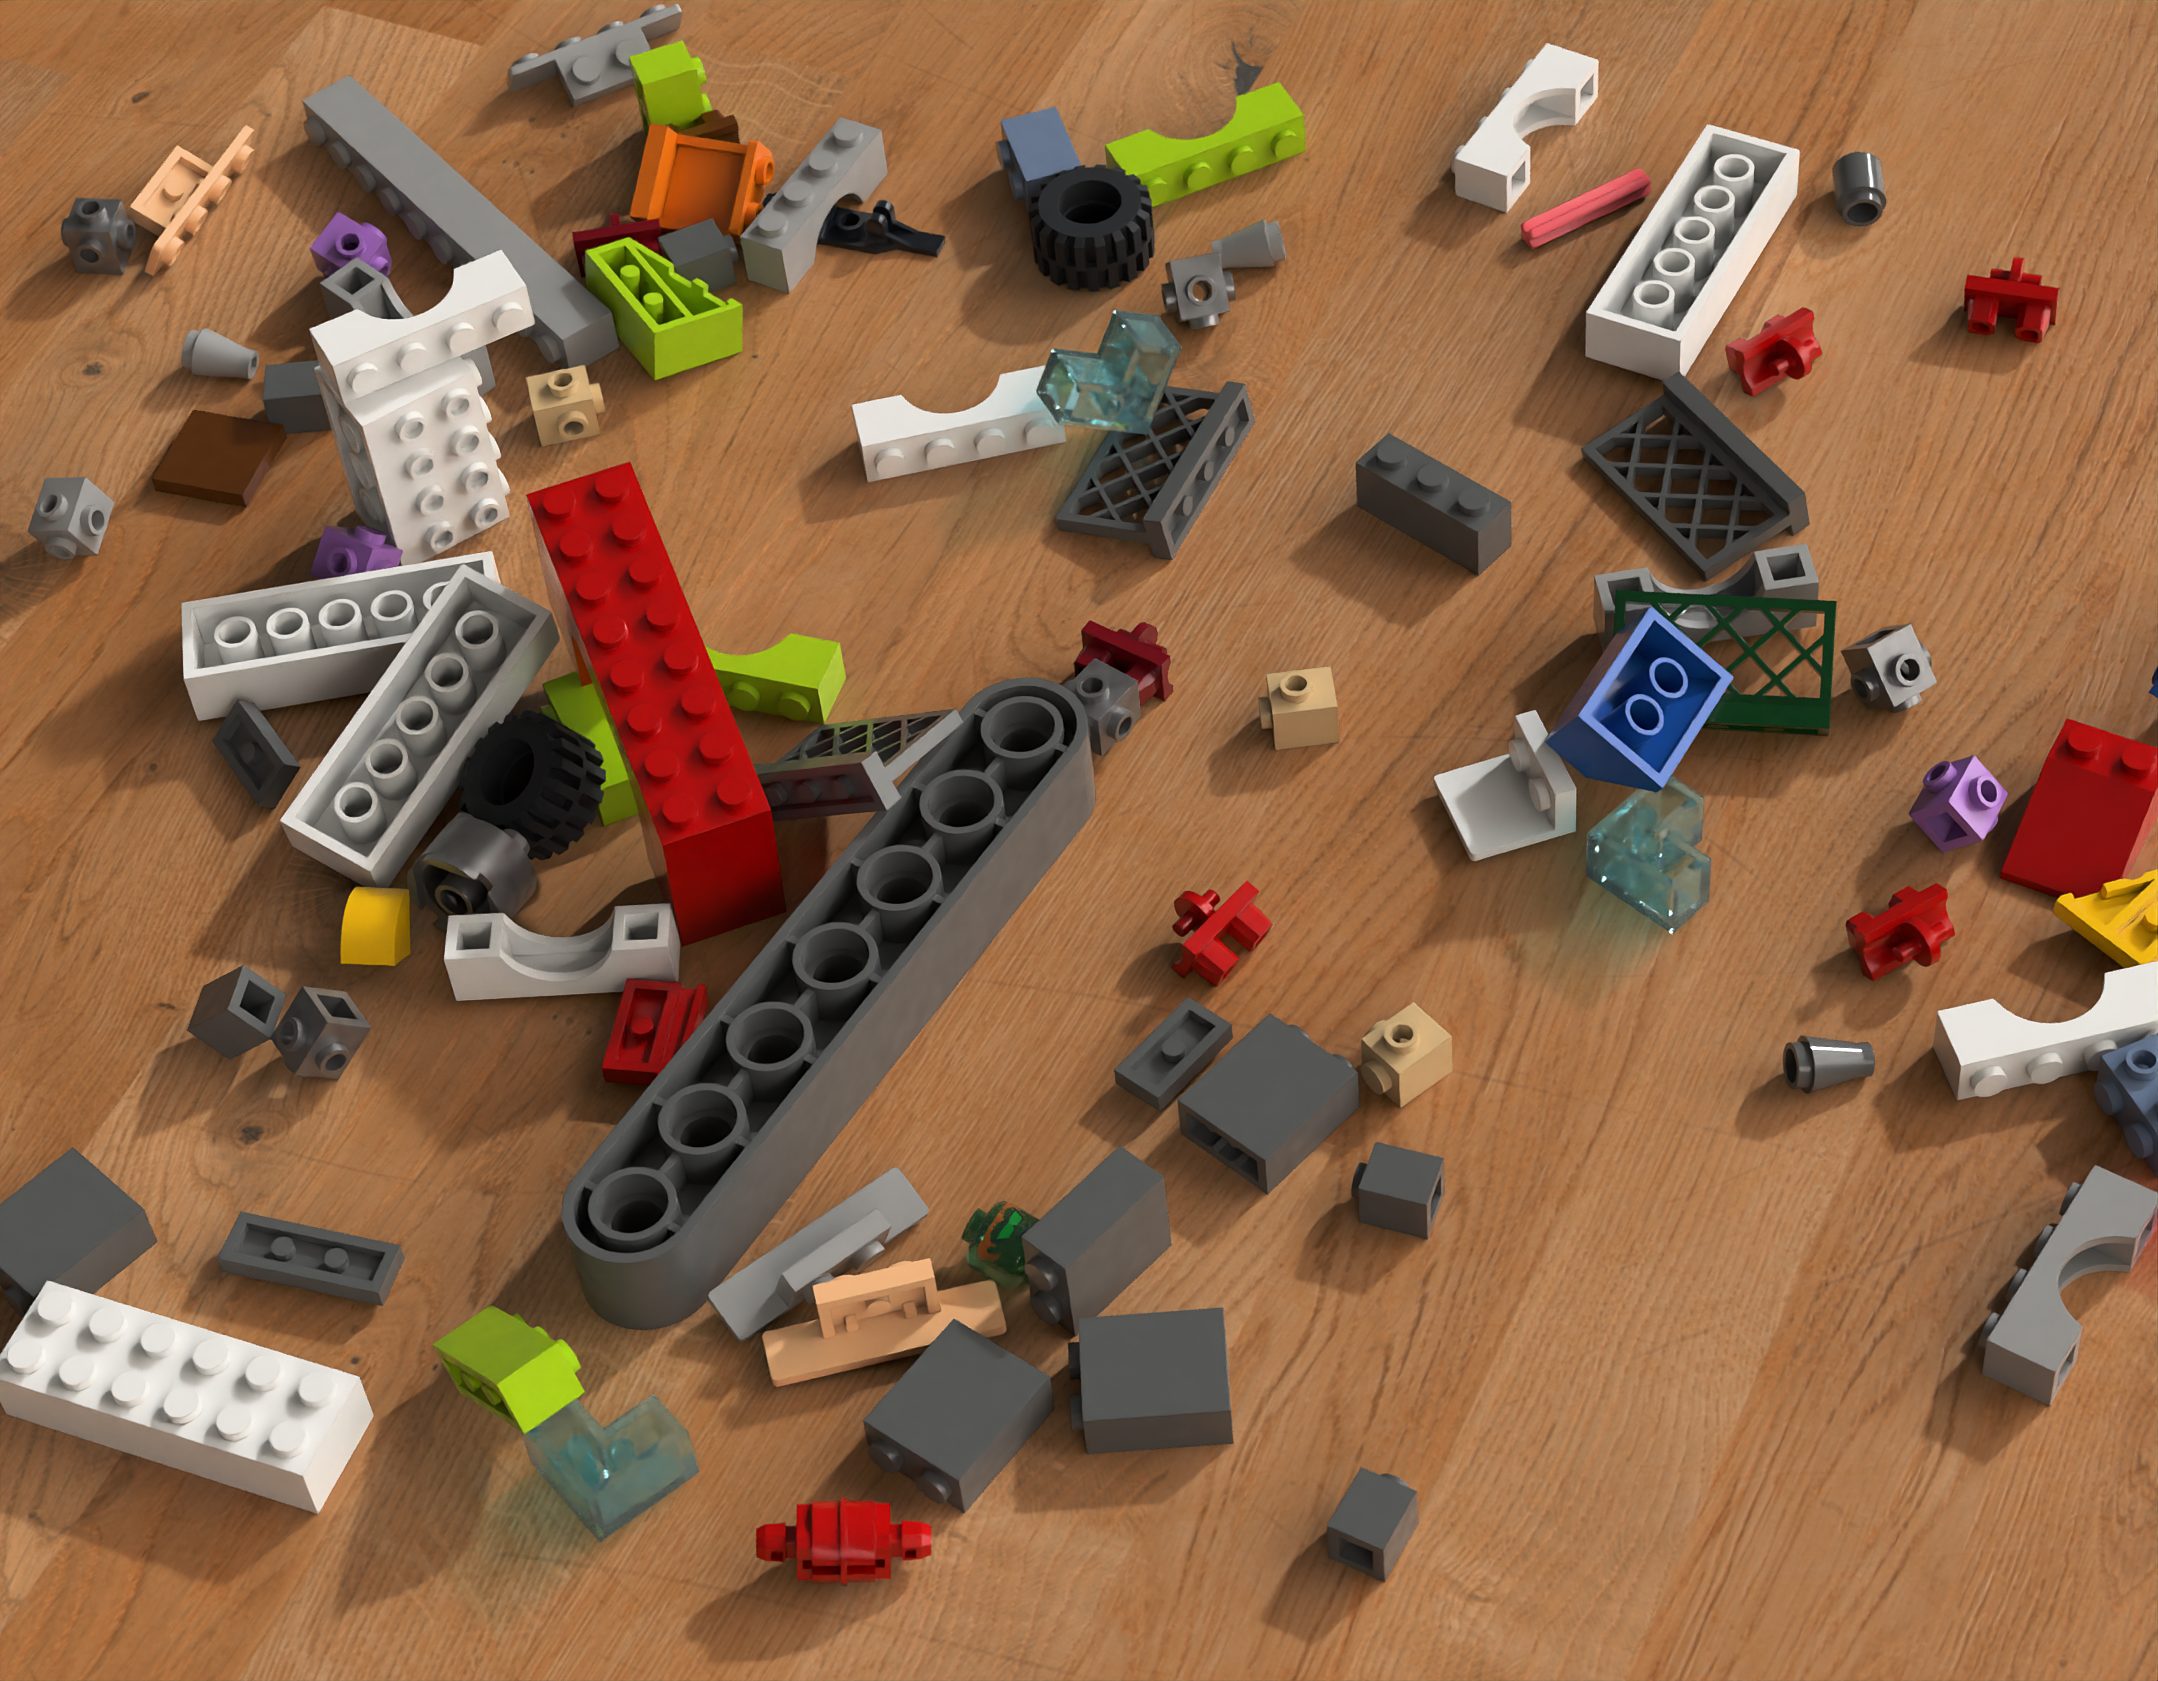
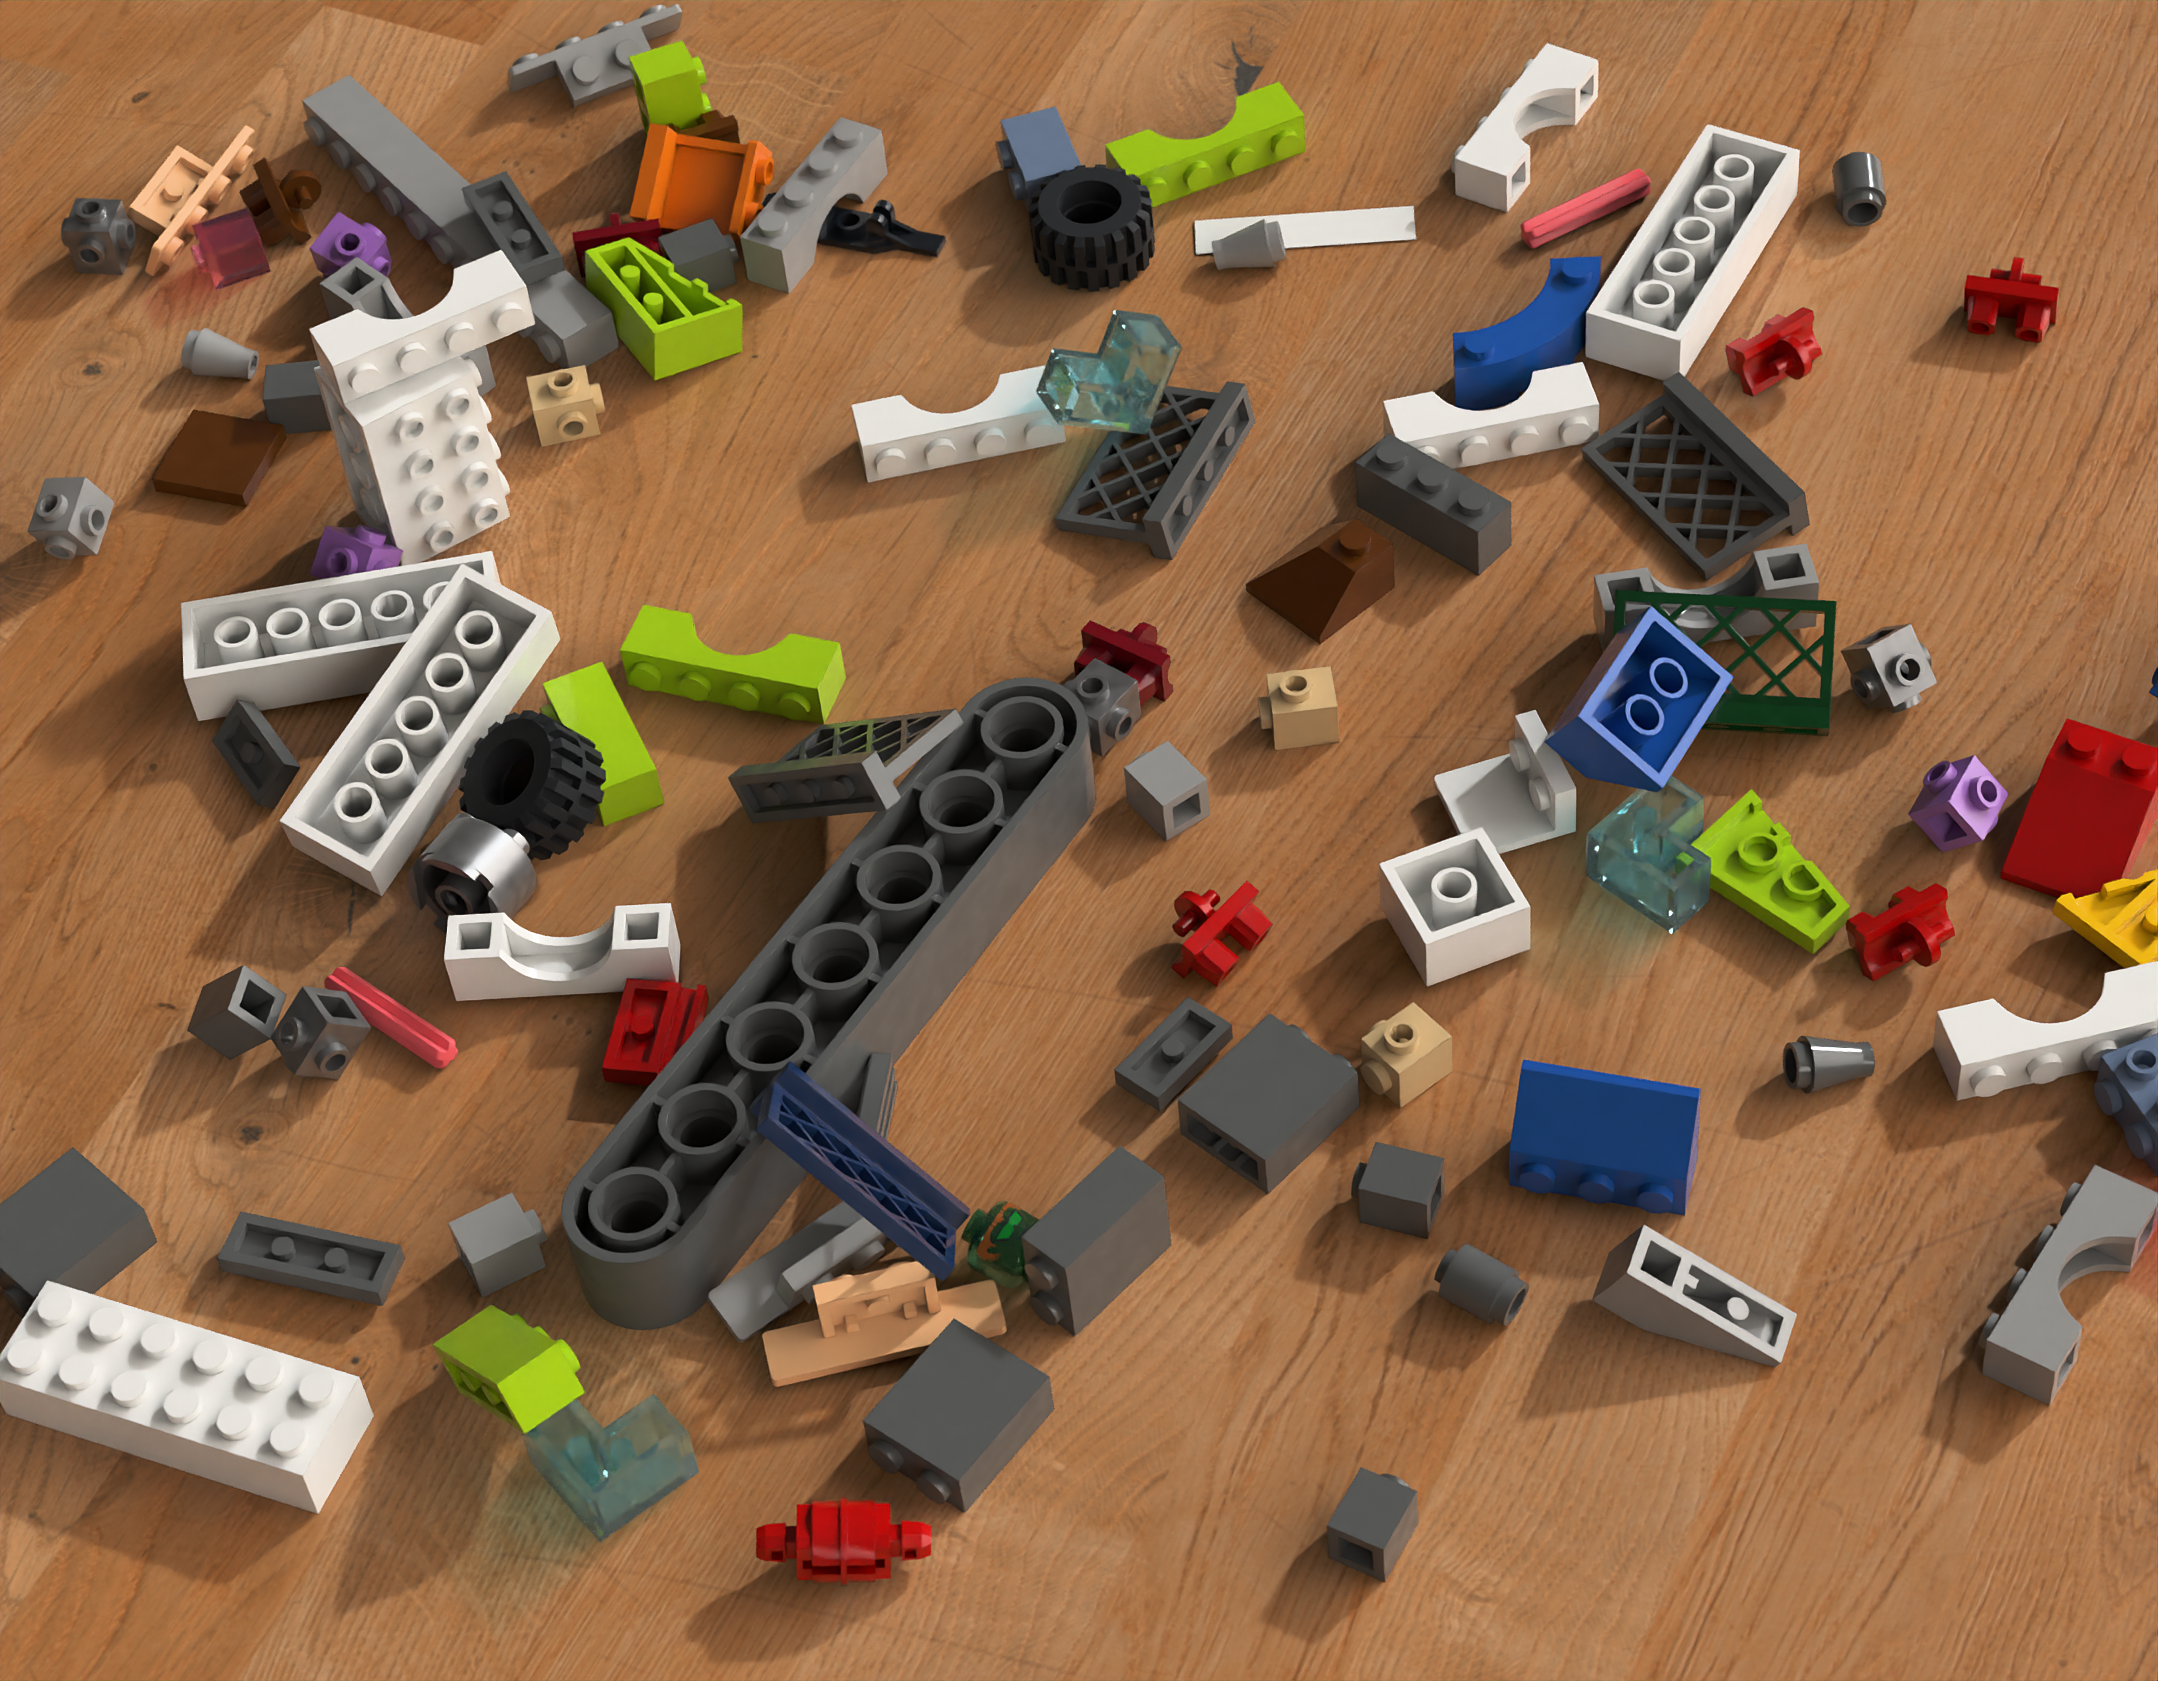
(229, 249): none -> clear pink brick
(279, 202): none -> reddish brown hips
(376, 926): yellow brick -> none
(395, 1019): none -> coral axle
(499, 1243): none -> light grey brick
(513, 227): none -> dark grey plate
(678, 740): red arch -> none
(861, 1168): none -> dark blue fence
(878, 1094): none -> dark grey tile
(1152, 1381): dark grey brick -> none
(1166, 790): none -> light grey brick
(1203, 271): flat silver brick -> none
(1319, 227): none -> white sticker
(1328, 578): none -> reddish brown slope
(1454, 906): none -> white brick
(1481, 1285): none -> dark grey brick
(1549, 333): none -> blue brick
(1550, 415): none -> white arch
(1604, 1137): none -> blue slope
(1691, 1300): none -> light grey slope
(1768, 876): none -> lime wing

